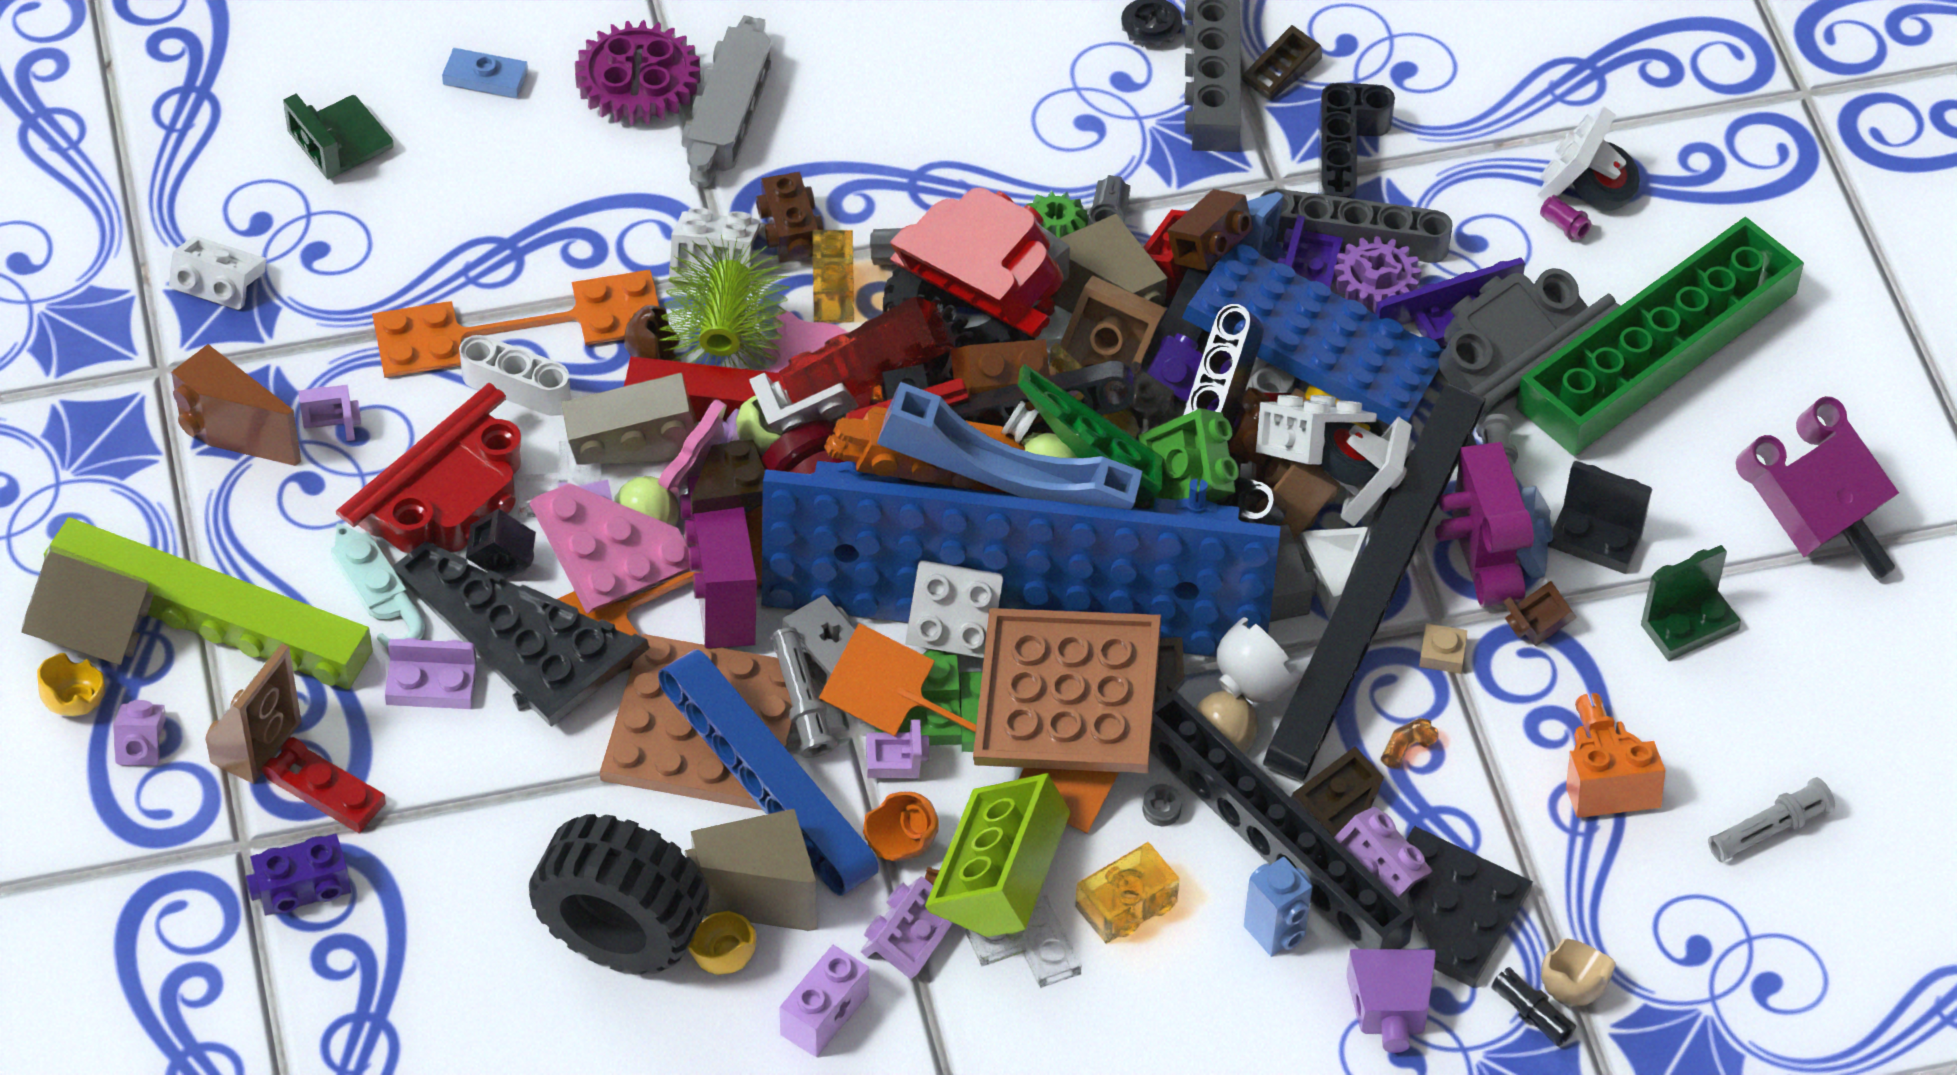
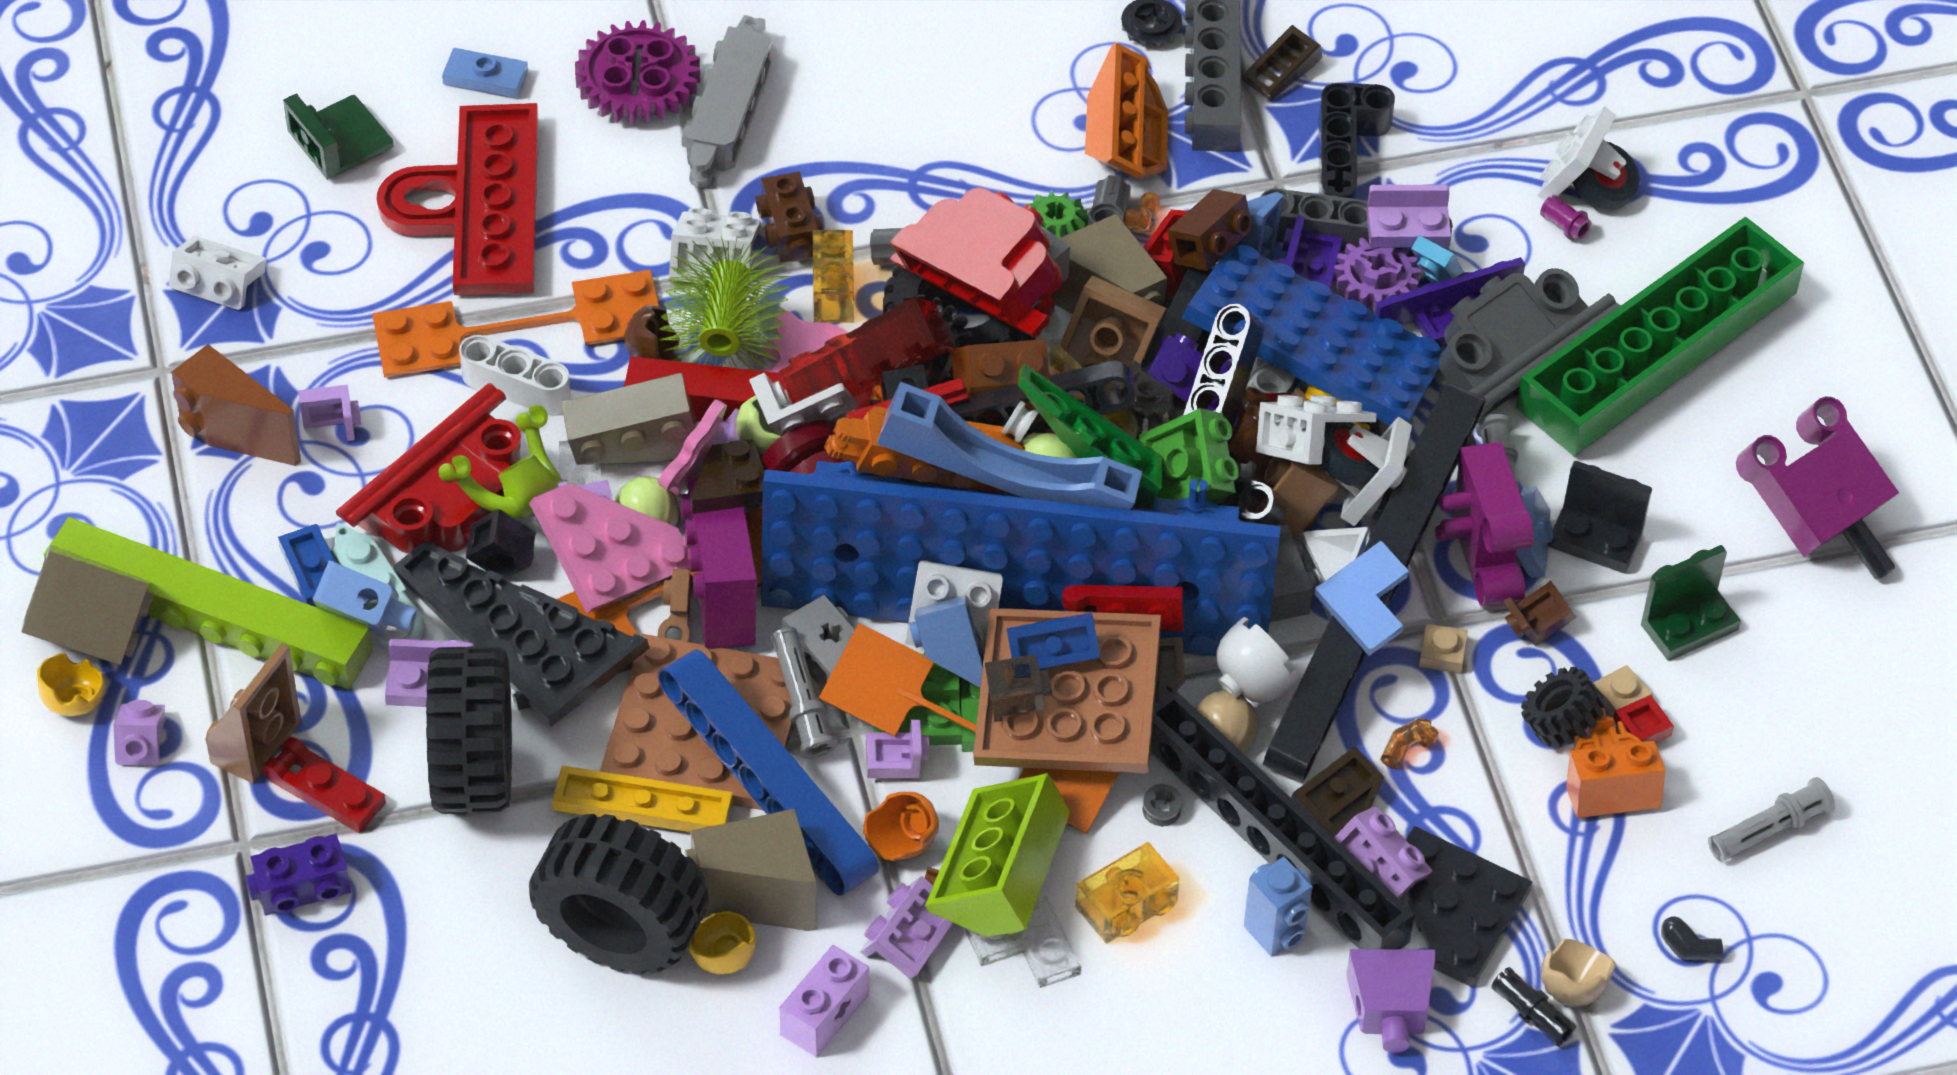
(306, 558): none -> blue plate
(347, 593): none -> light blue torso
(469, 730): none -> black tyre
(492, 202): none -> red plate
(521, 481): none -> lime piece
(640, 800): none -> yellow plate
(677, 596): none -> medium nougat plate
(950, 638): none -> medium blue slope
(1016, 686): none -> clear smoke brick
(1056, 640): none -> blue plate
(1127, 116): none -> orange wedge
(1129, 600): none -> red plate
(1148, 216): none -> clear orange arm
(1355, 593): none -> light blue tile
(1405, 211): none -> lavender bracket
(1436, 261): none -> medium azure plate
(1563, 707): none -> black tyre
(1621, 688): none -> tan plate
(1645, 720): none -> red plate
(1687, 944): none -> black arm

